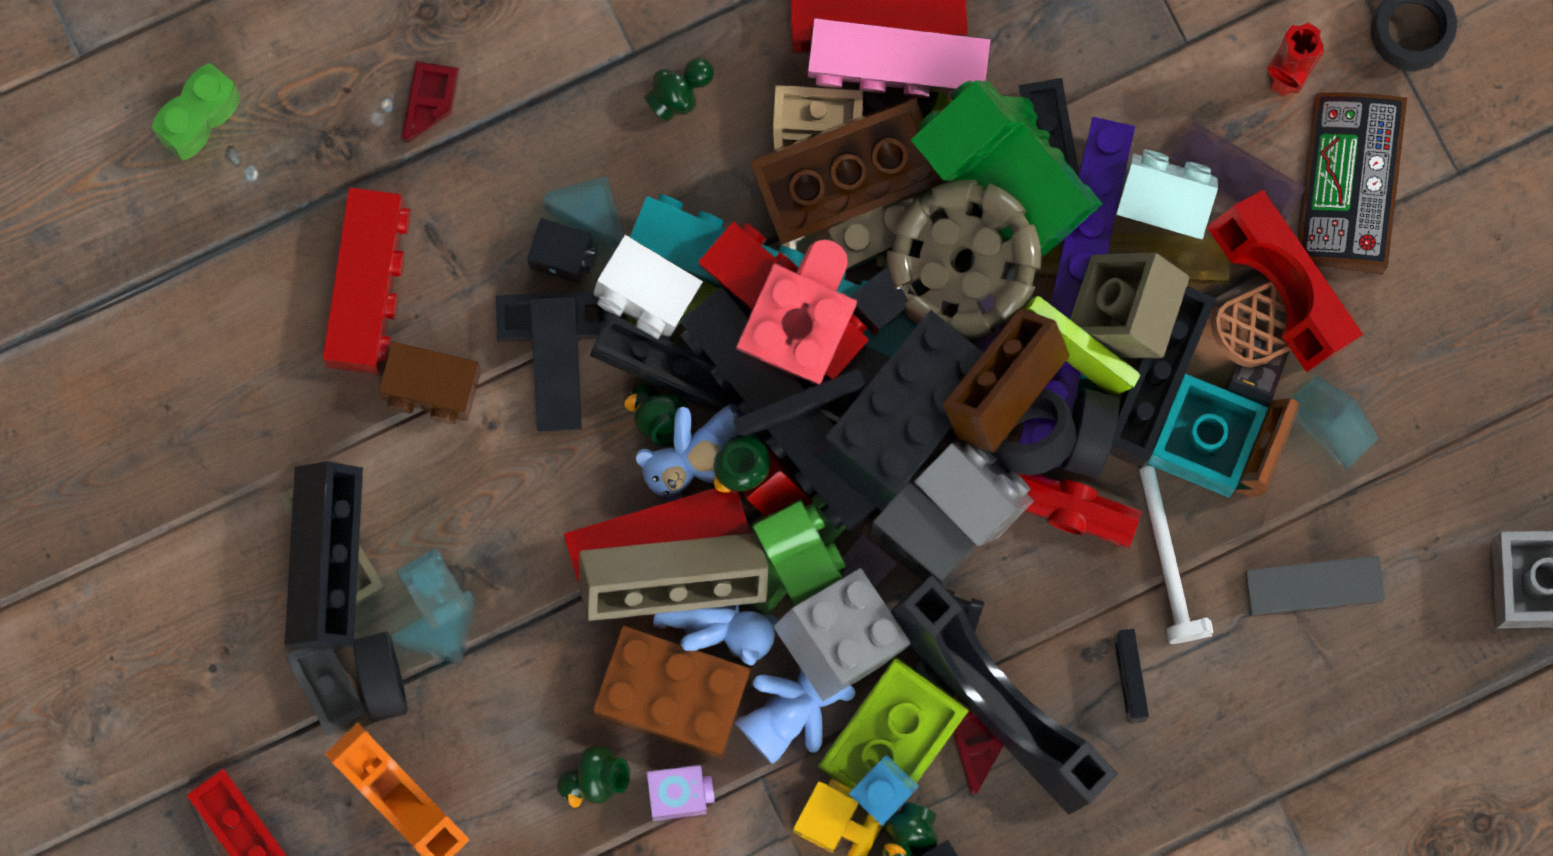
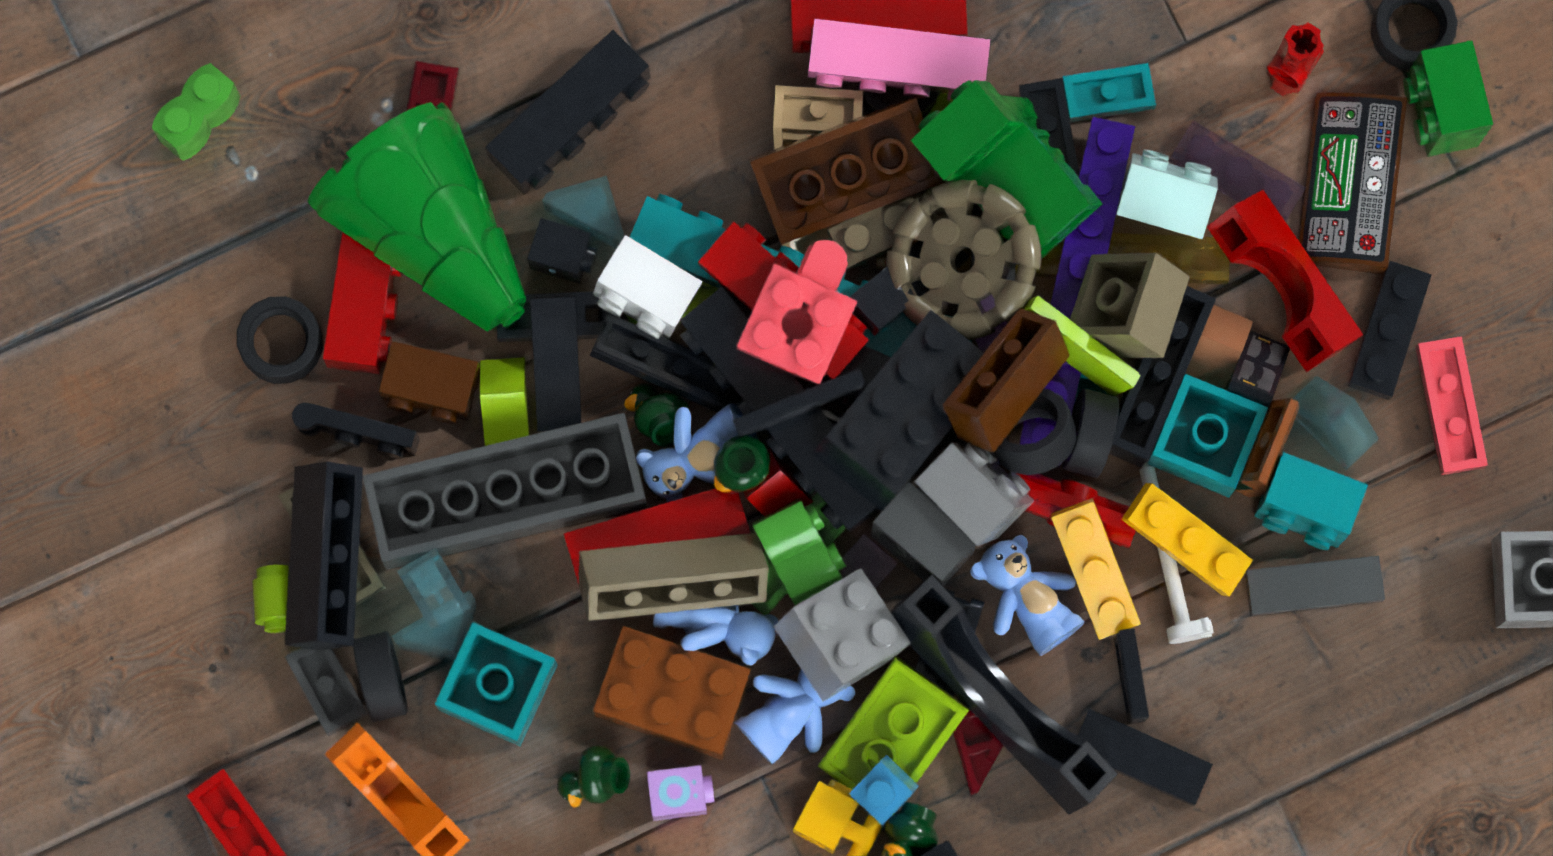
(270, 597): none -> lime brick
(279, 306): none -> black tyre
(354, 429): none -> black plate
(426, 213): none -> green cone
(496, 684): none -> teal brick
(503, 399): none -> lime slope
(505, 491): none -> dark grey brick
(569, 112): none -> black brick
(675, 94): dark green animal -> none
(1027, 593): none -> light blue piece
(1095, 568): none -> yellow plate
(1109, 92): none -> teal plate
(1146, 758): none -> black tile
(1187, 539): none -> yellow plate
(1229, 348): nougat window -> none
(1310, 502): none -> teal brick
(1389, 330): none -> black plate
(1448, 99): none -> green brick
(1451, 405): none -> coral plate

